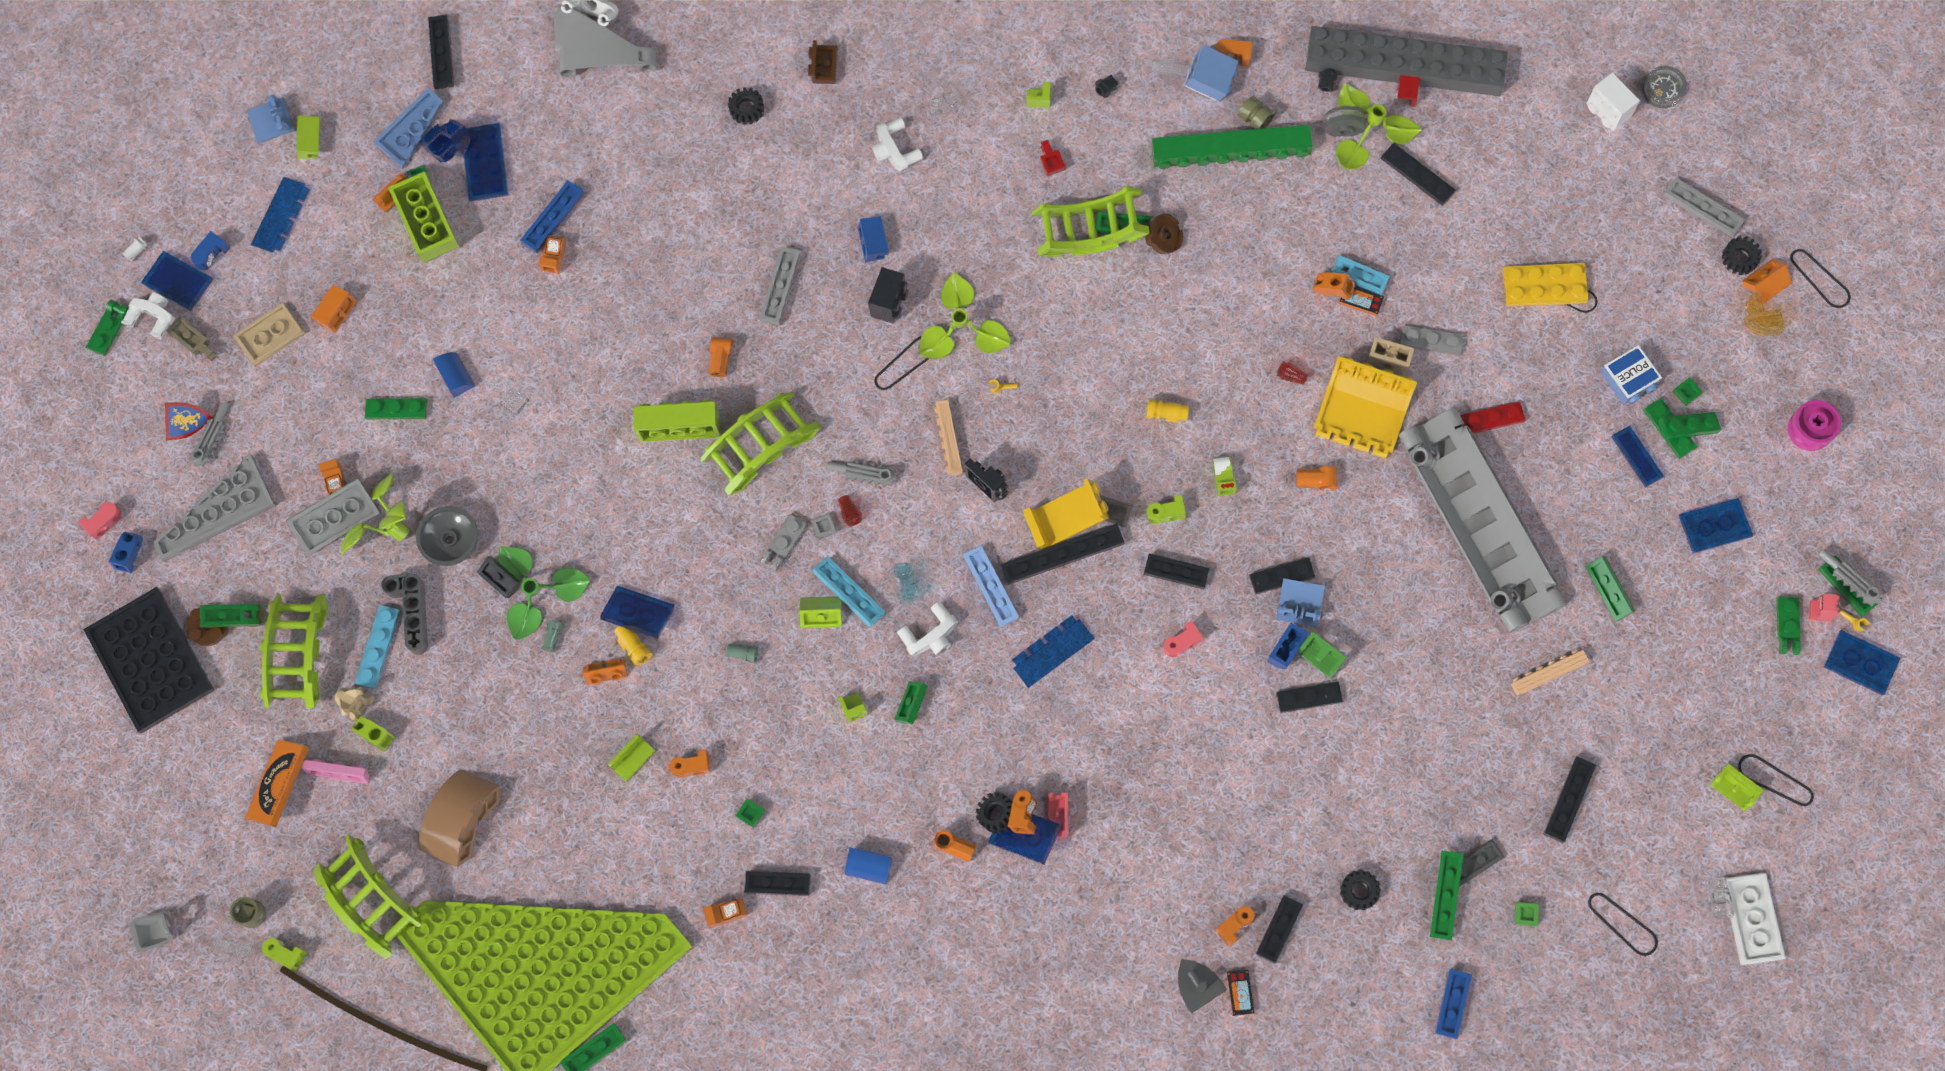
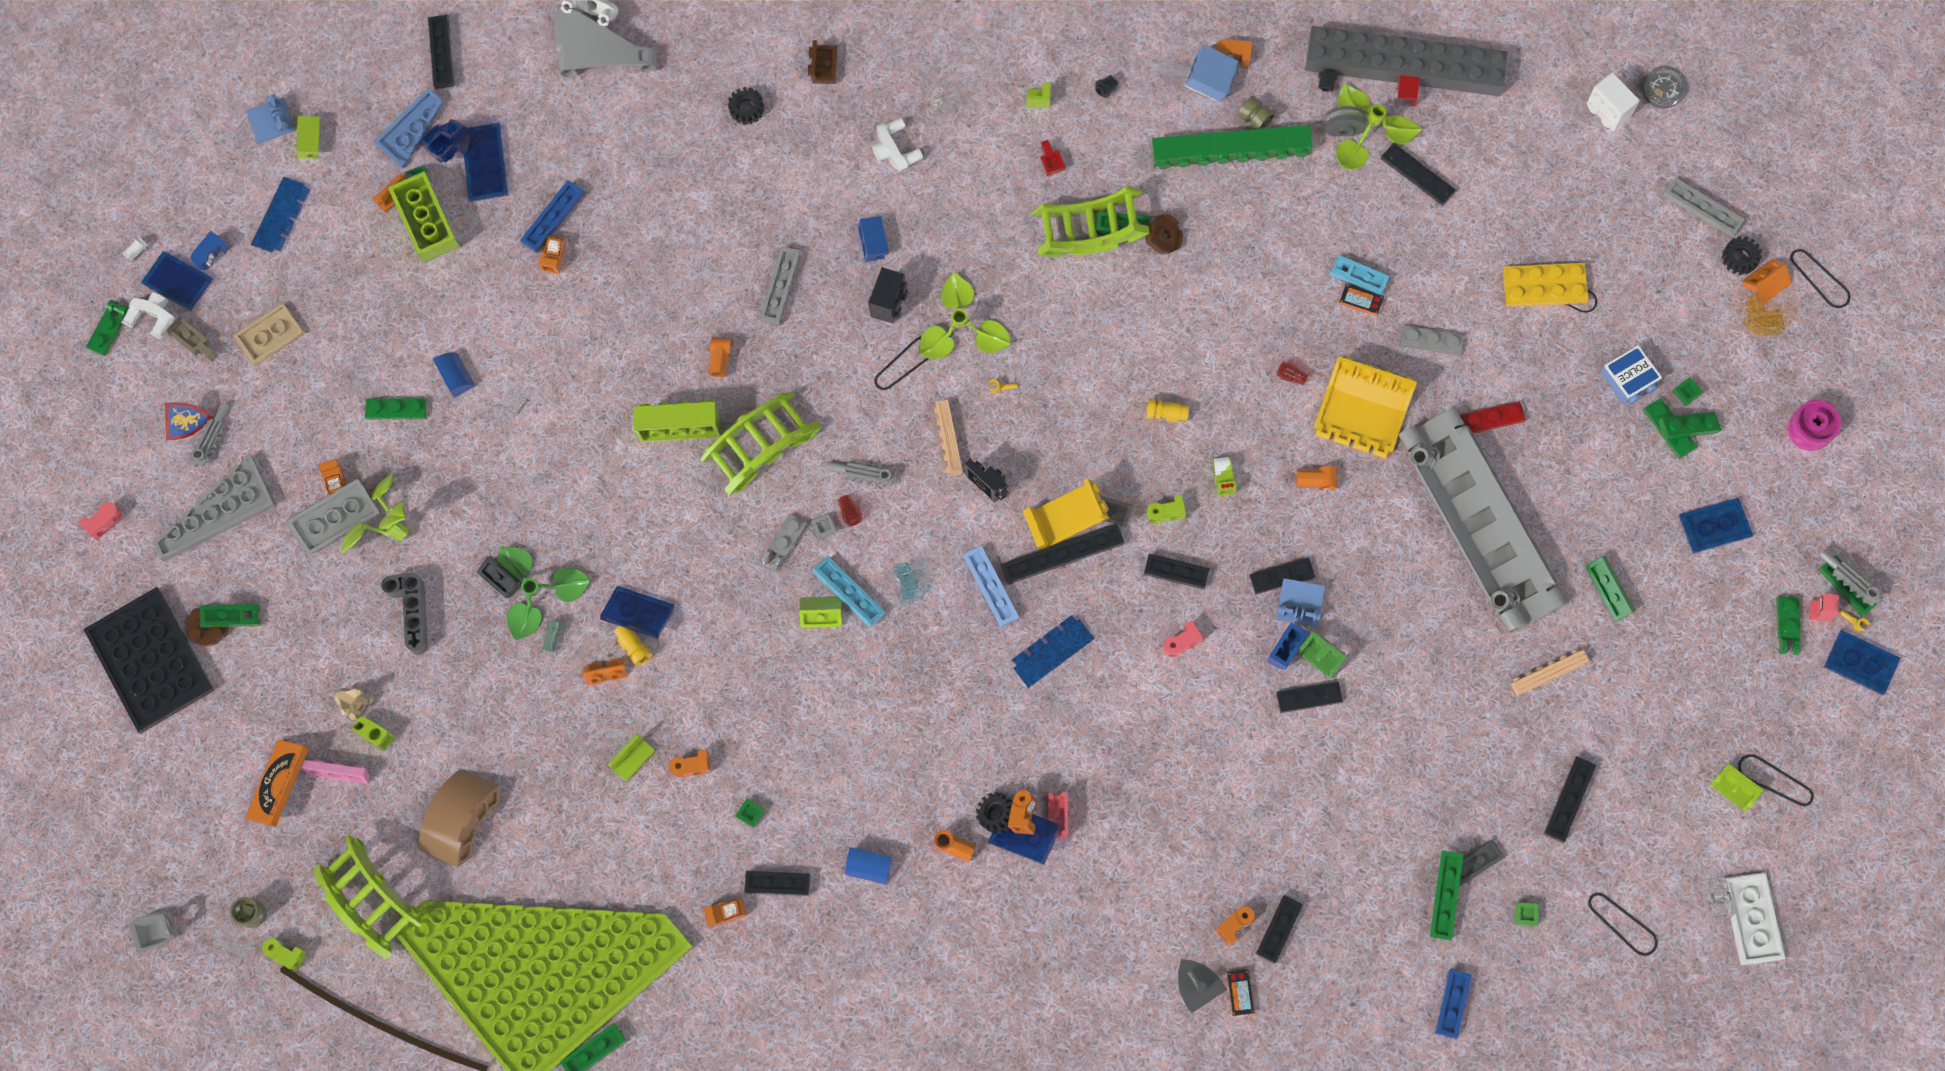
(126, 552): blue leg -> none
(309, 647): lime fence -> none
(333, 308): orange hinge -> none
(377, 647): medium azure plate -> none
(438, 527): dark grey dish -> none
(747, 653): sand green pin -> none
(853, 707): lime panel -> none
(911, 702): green plate -> none
(936, 638): white connector -> none
(1334, 284): orange leg -> none
(1369, 881): black tyre -> none
(1390, 355): tan brick -> none
(1637, 456): clear blue tile -> none

